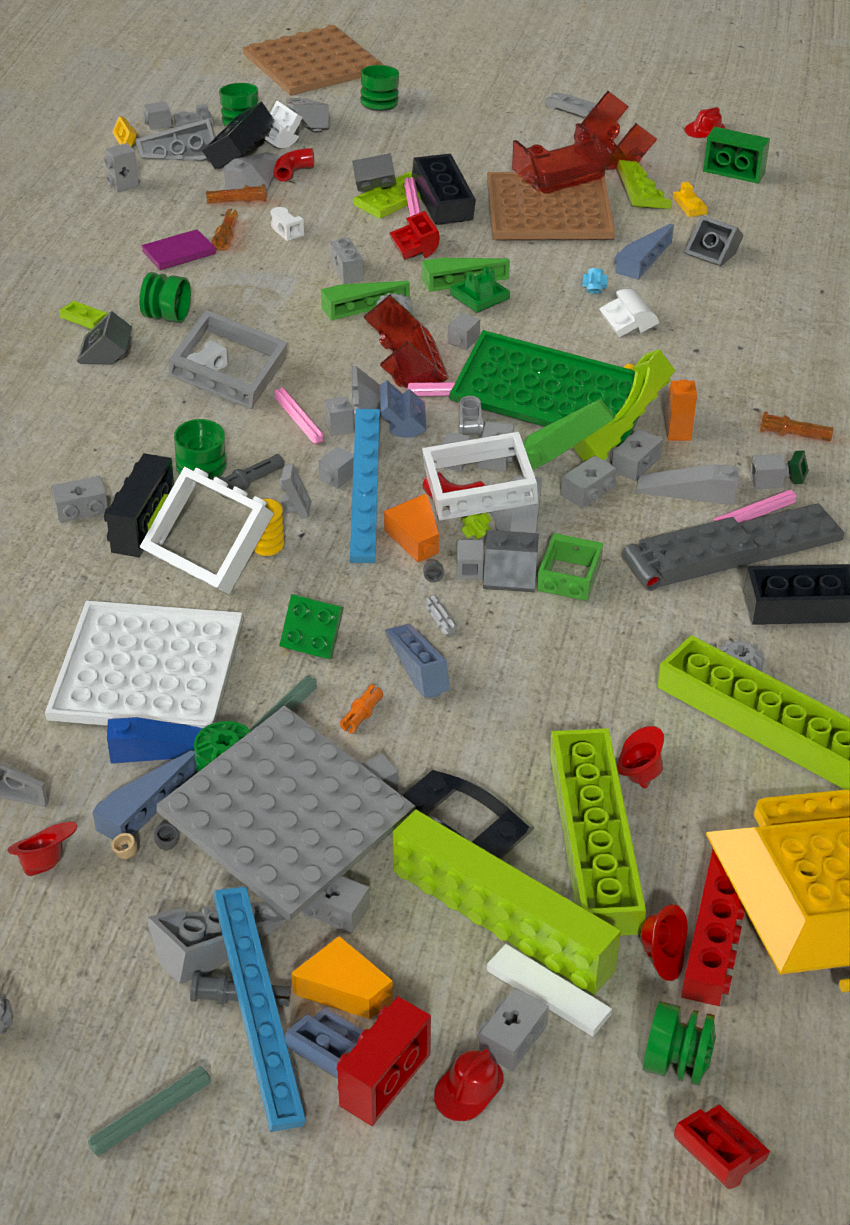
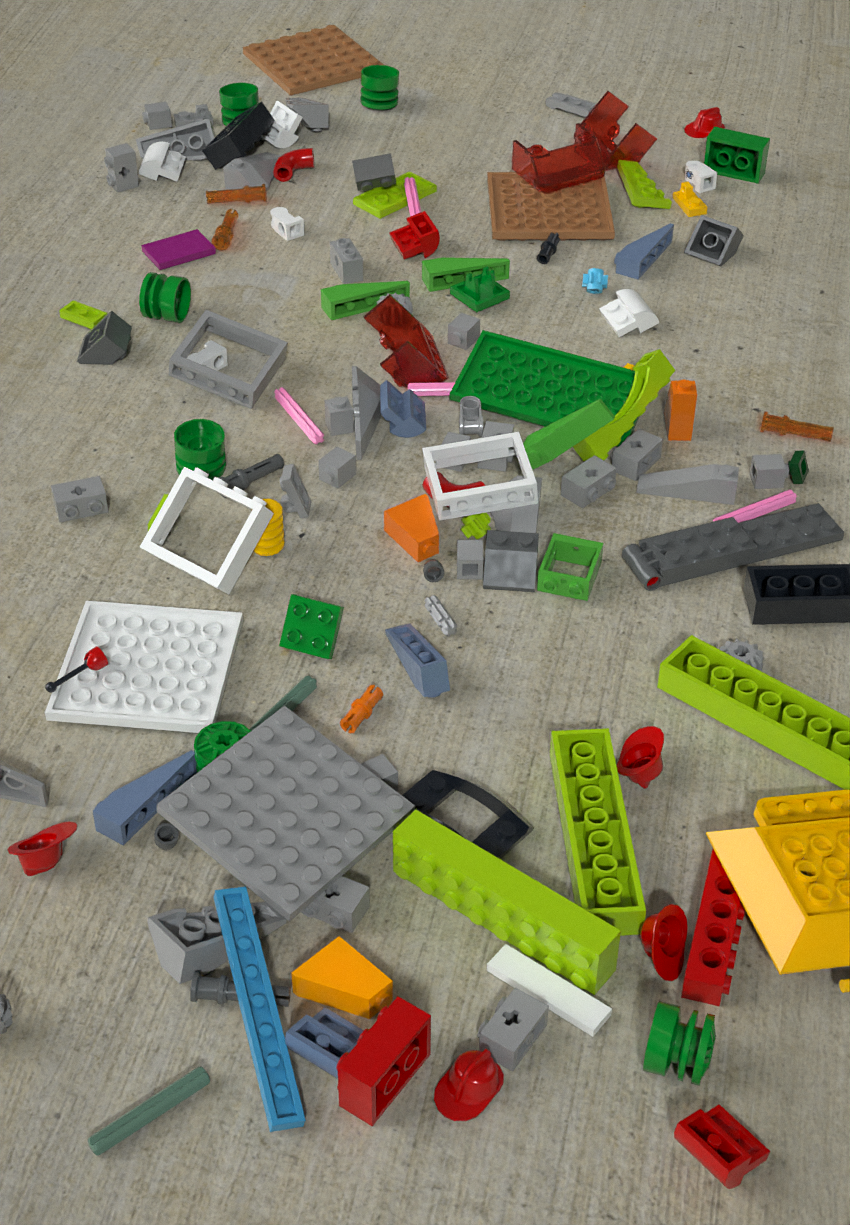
(93, 659): none -> hinge
(119, 841): tan hinge -> none
(124, 132): yellow hinge -> none
(137, 502): black brick -> none
(148, 739): blue slope -> none
(162, 162): none -> white brick
(365, 486): dark azure plate -> none
(443, 188): black brick -> none
(548, 248): none -> black axle
(698, 175): none -> white leg

